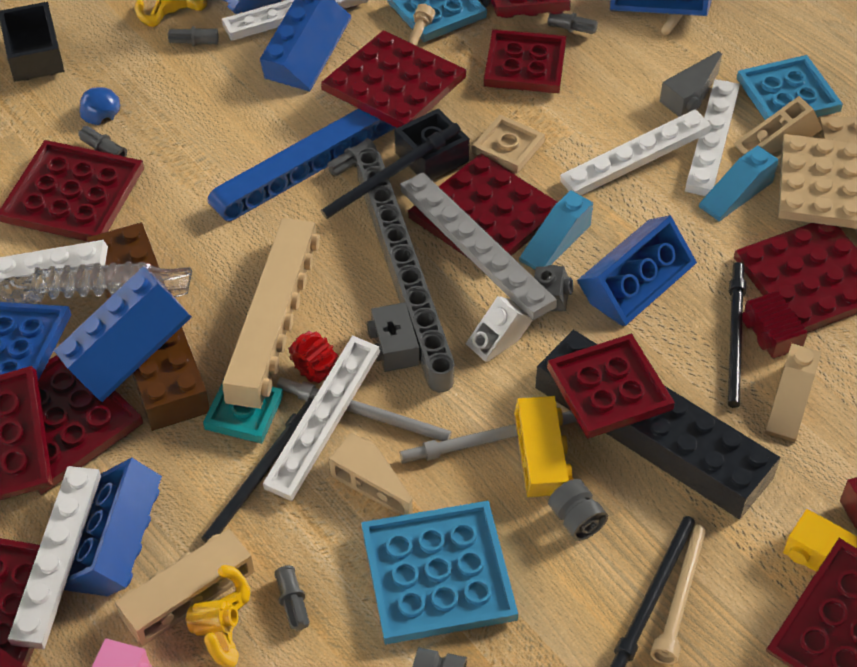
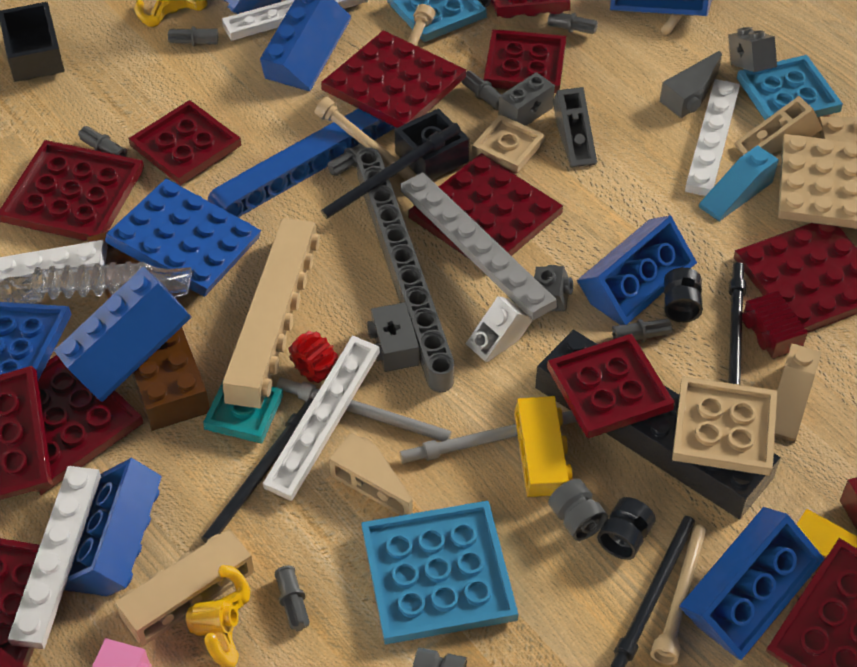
(98, 104): blue hair -> none
(183, 231): none -> blue plate
(185, 142): none -> dark red plate
(327, 110): none -> tan piece
(482, 89): none -> dark grey axle
(527, 99): none -> dark grey brick
(558, 231): dark azure slope -> none
(575, 126): none -> dark grey slope
(626, 528): none -> black wheel
(635, 153): white plate -> none
(643, 330): none -> dark grey axle
(683, 295): none -> black wheel
(725, 426): none -> tan plate
(752, 49): none -> dark grey brick
(752, 582): none -> blue slope

